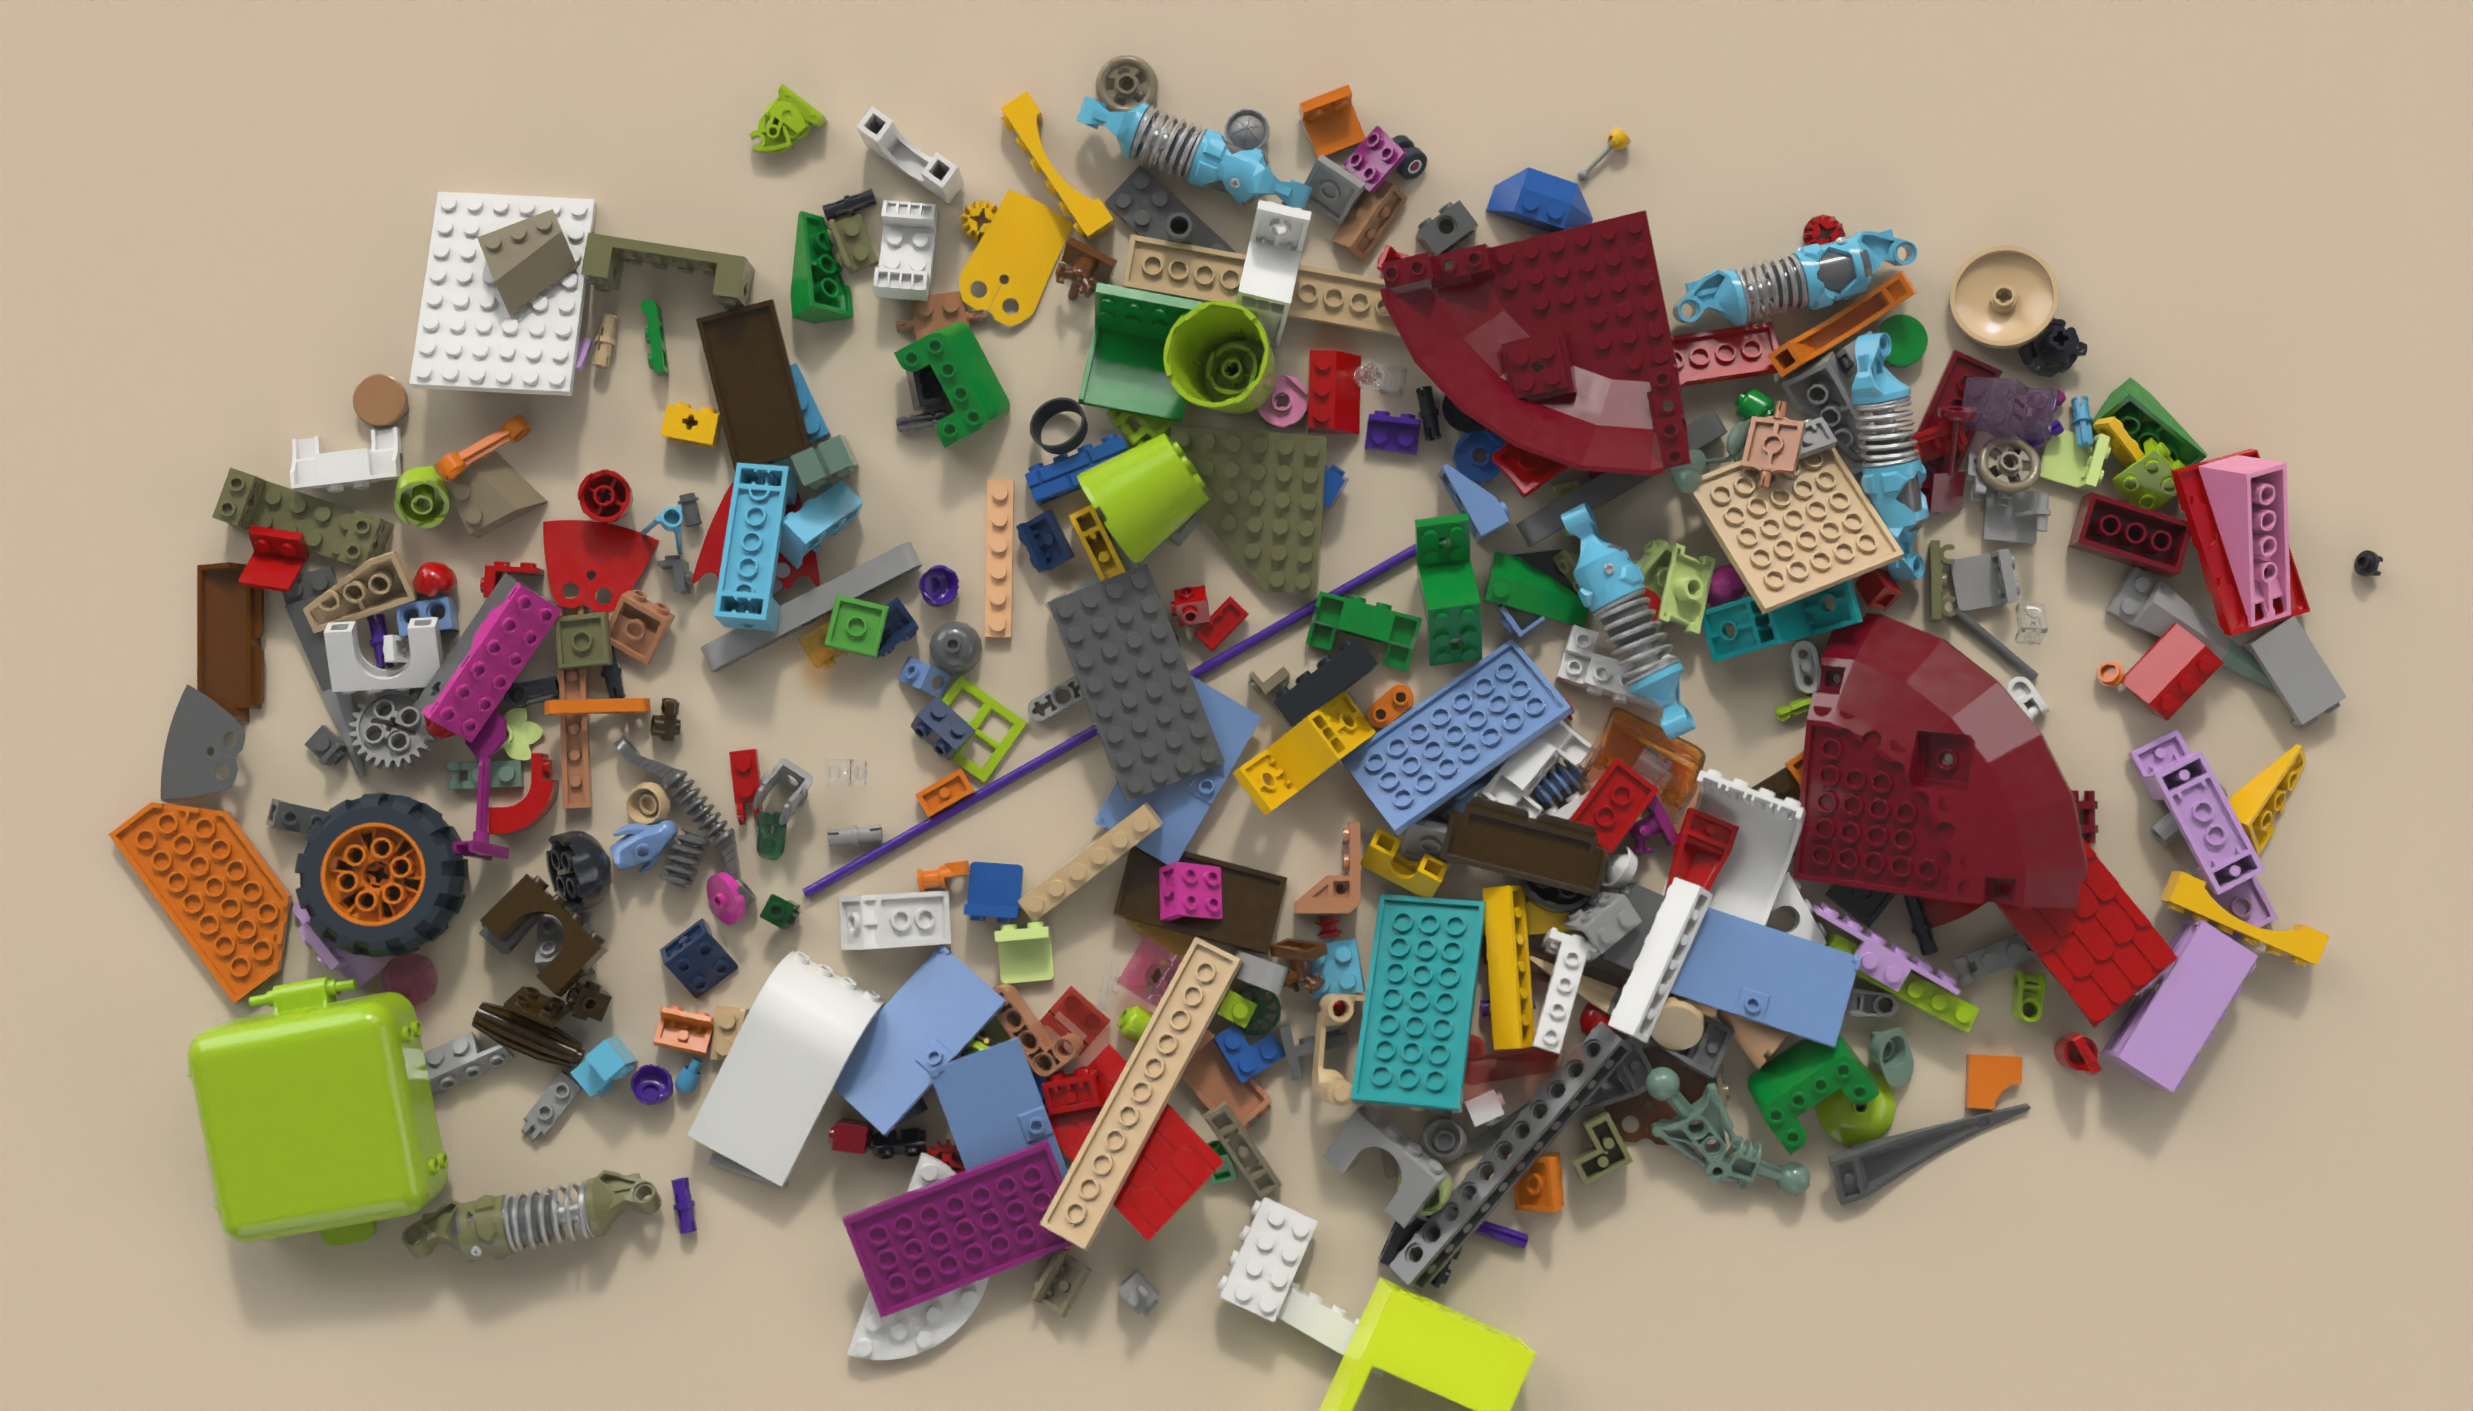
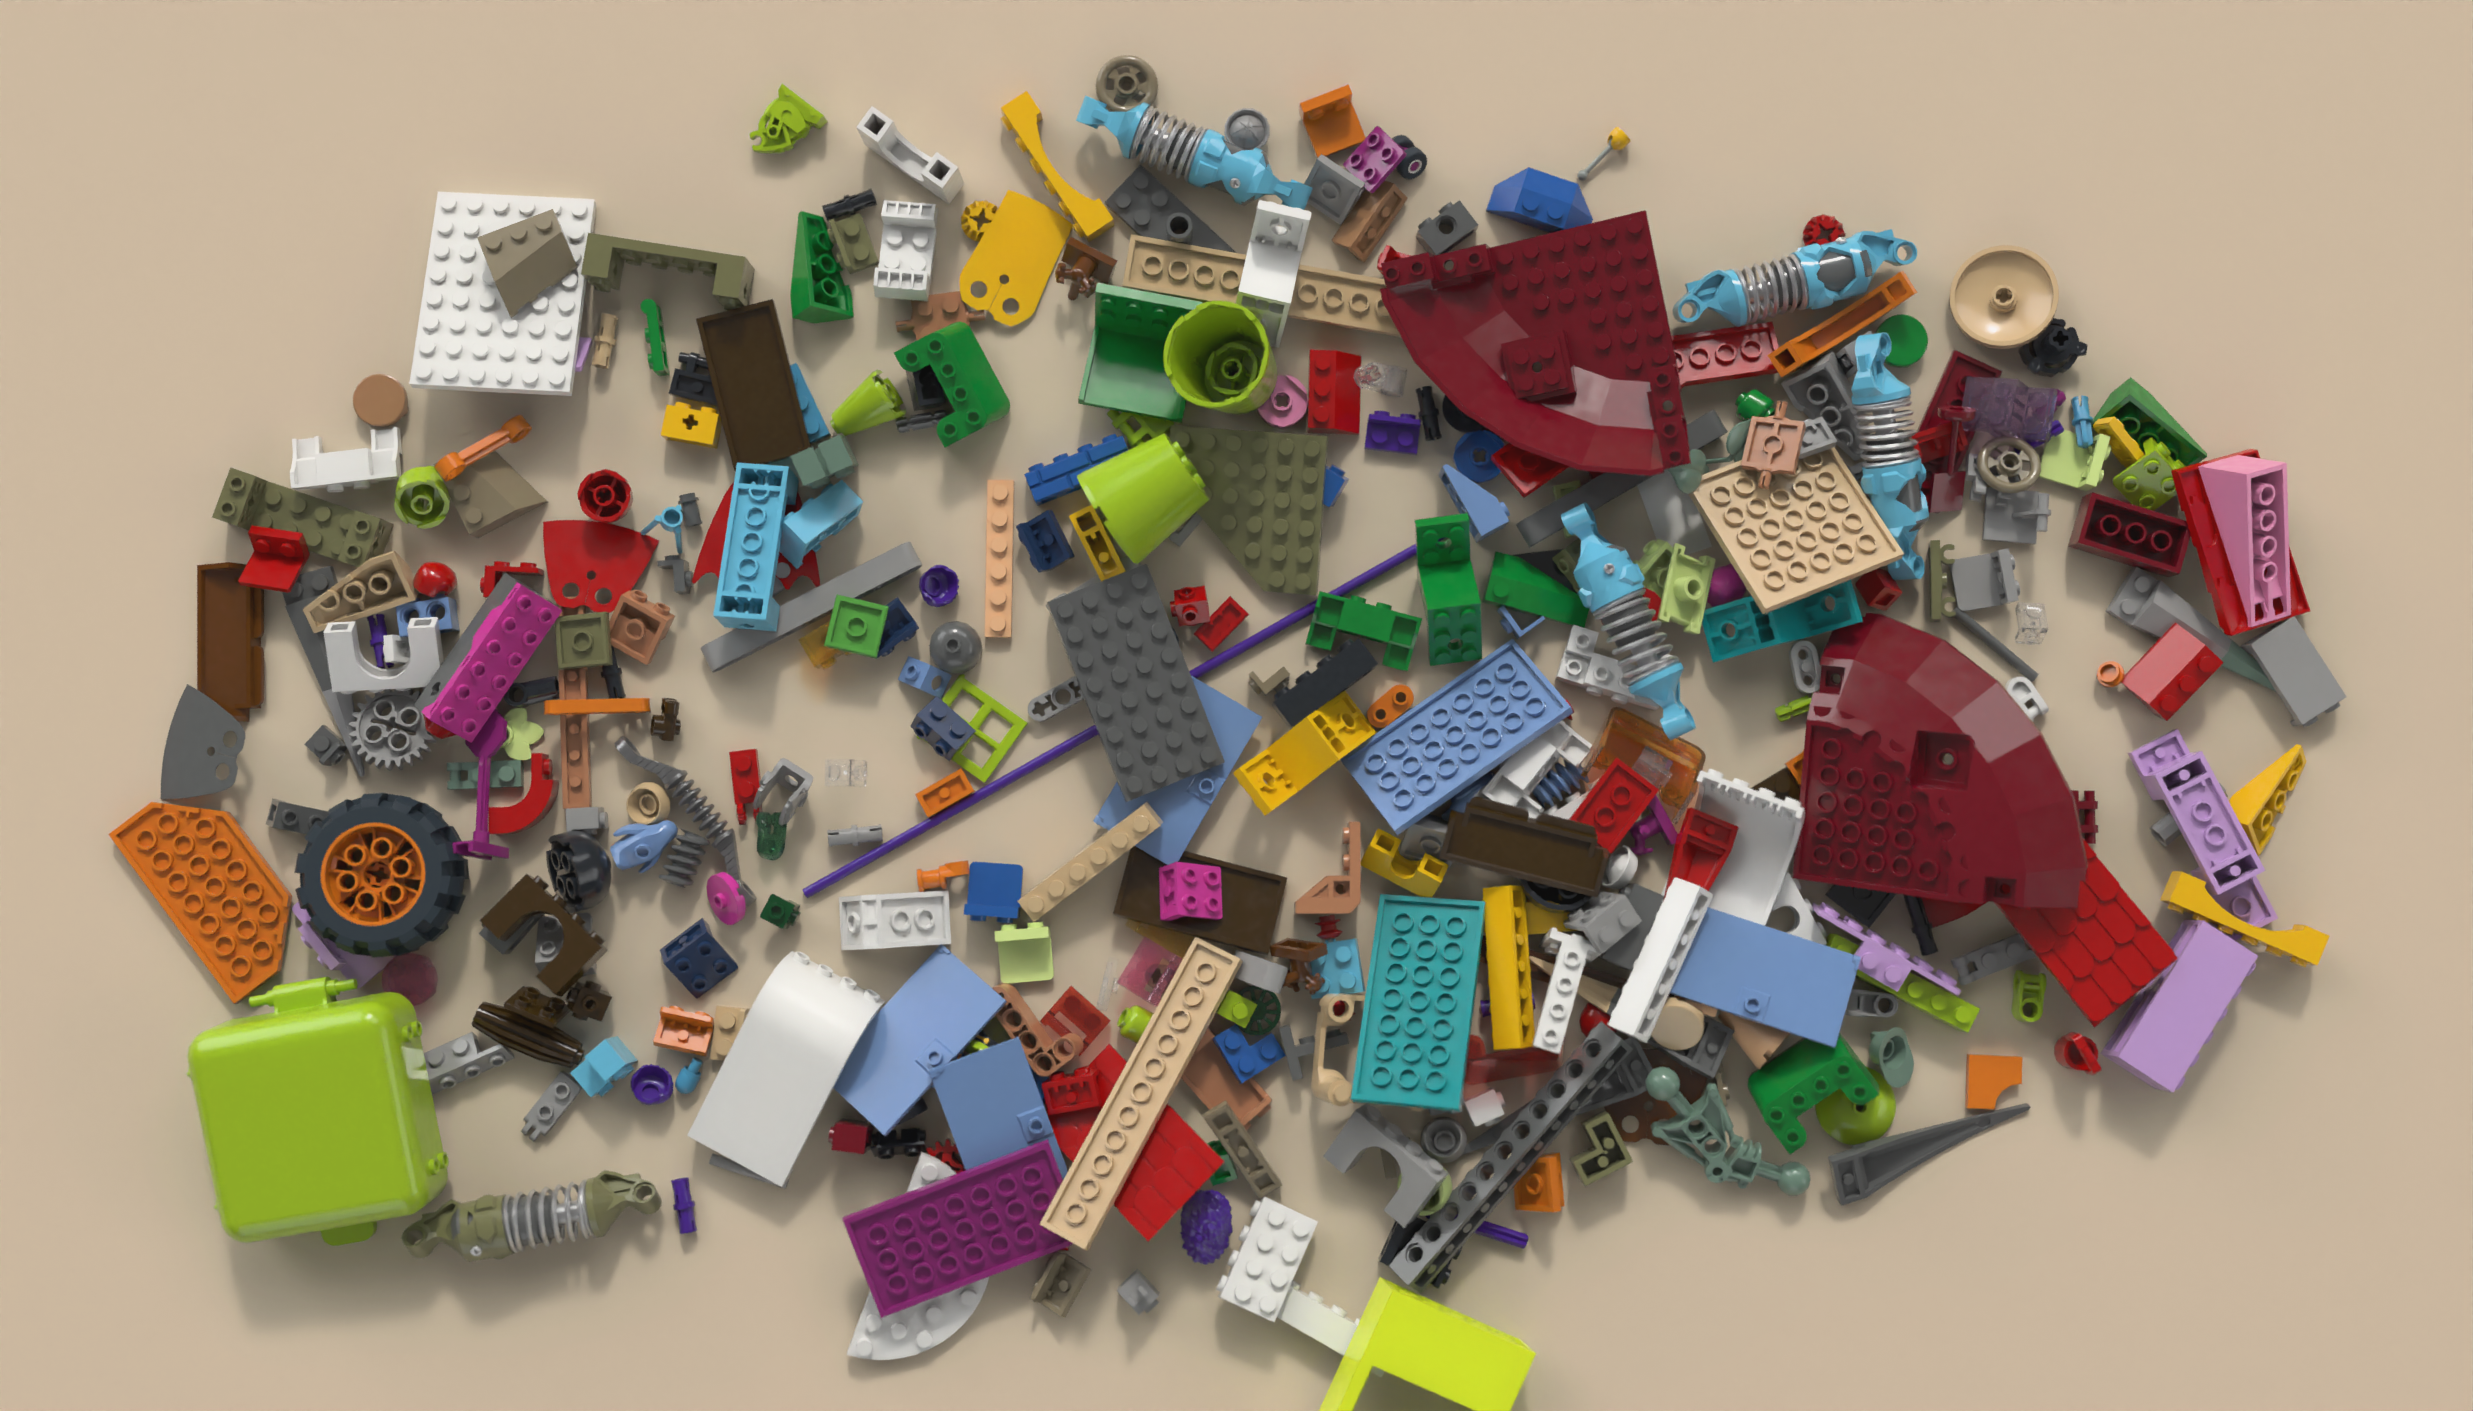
(586, 819): none -> light grey brick
(689, 384): none -> black plate
(868, 405): none -> lime cone
(1050, 409): black tyre -> none
(1206, 1226): none -> dark purple piece
(1673, 513): none -> white sticker
(2367, 564): black plate -> none

